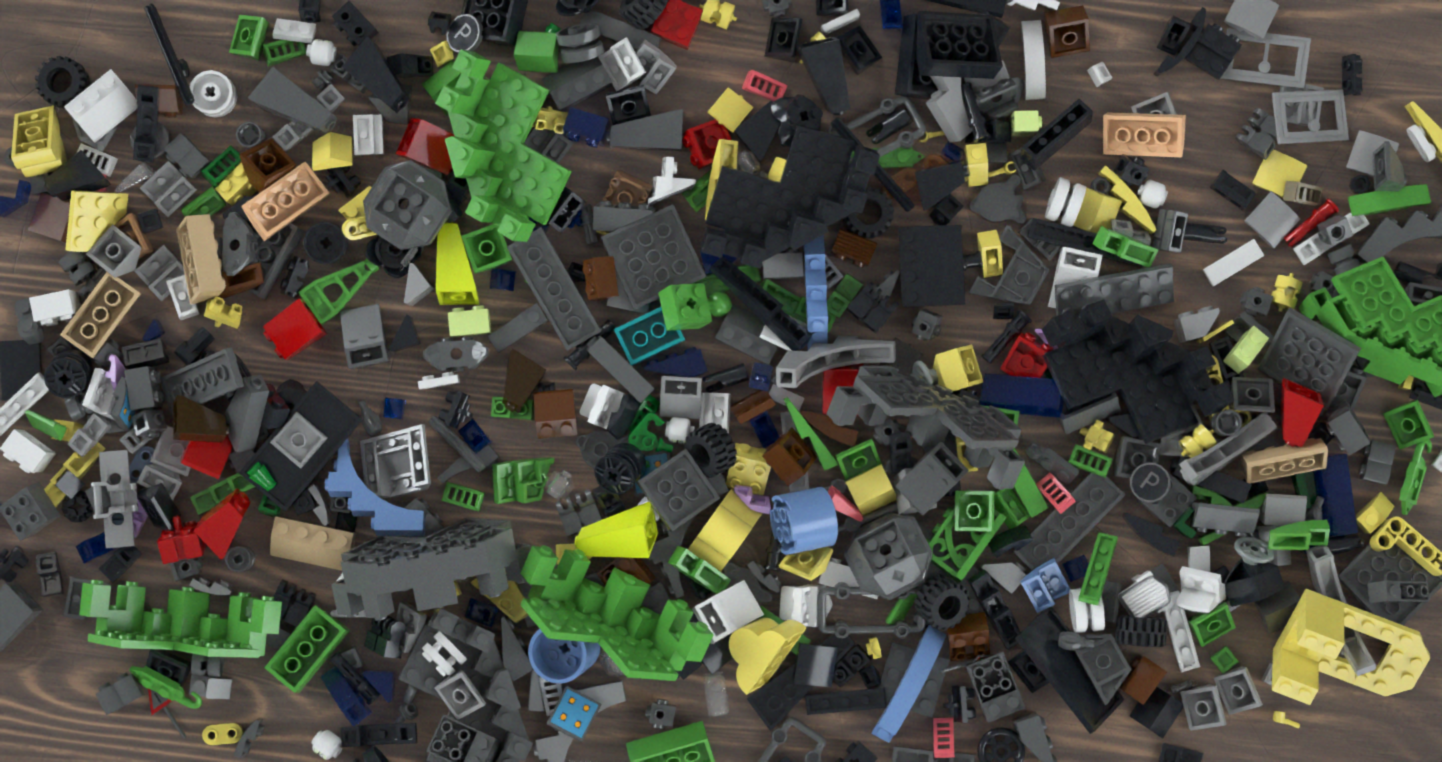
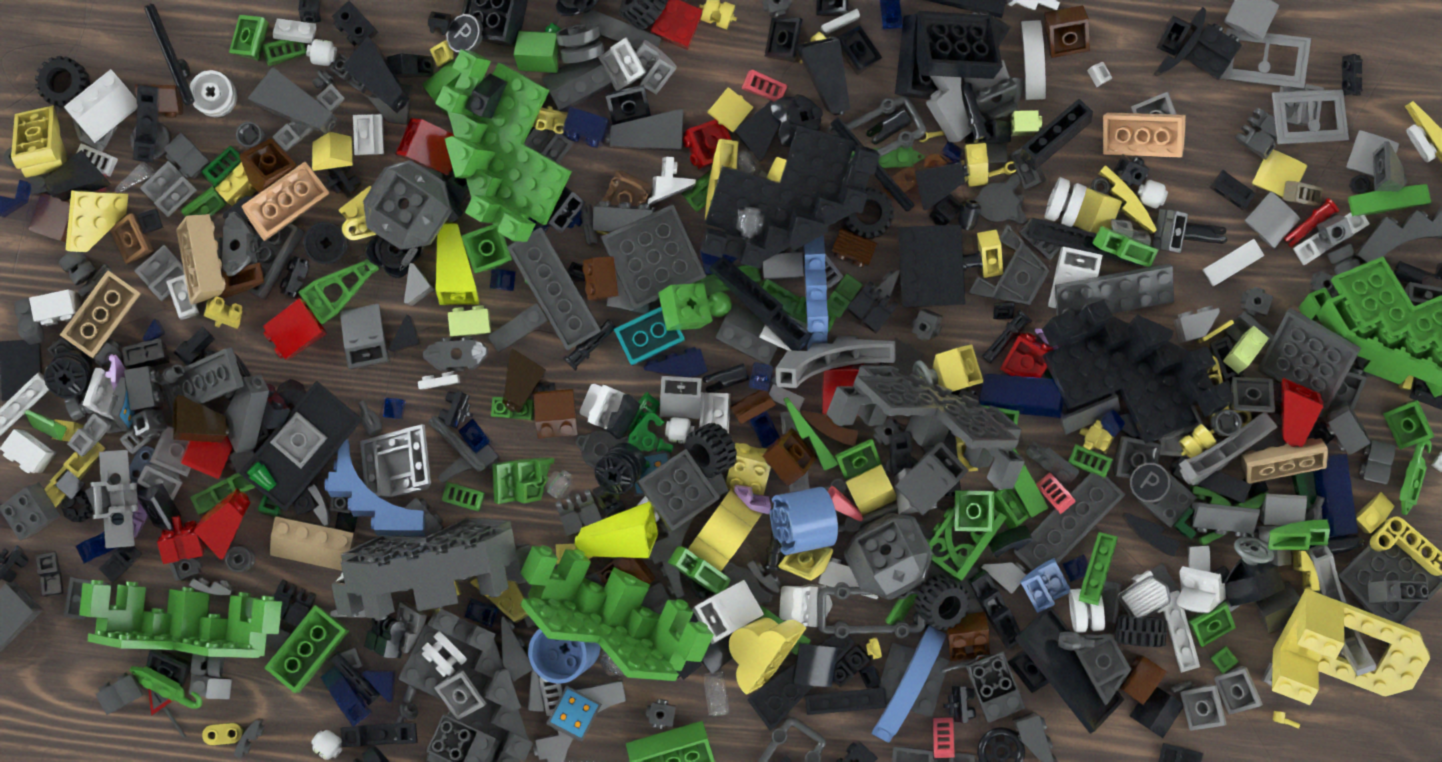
(115, 252): light grey slope -> none
(171, 374): none -> dark grey axle
(486, 96): none -> black slope
(619, 368): dark grey slope -> none
(750, 221): none -> clear head
(969, 214): none -> black brick
(1112, 422): none -> clear blue slope
(1286, 292): light yellow wheel -> none
(1303, 563): none -> light yellow slope

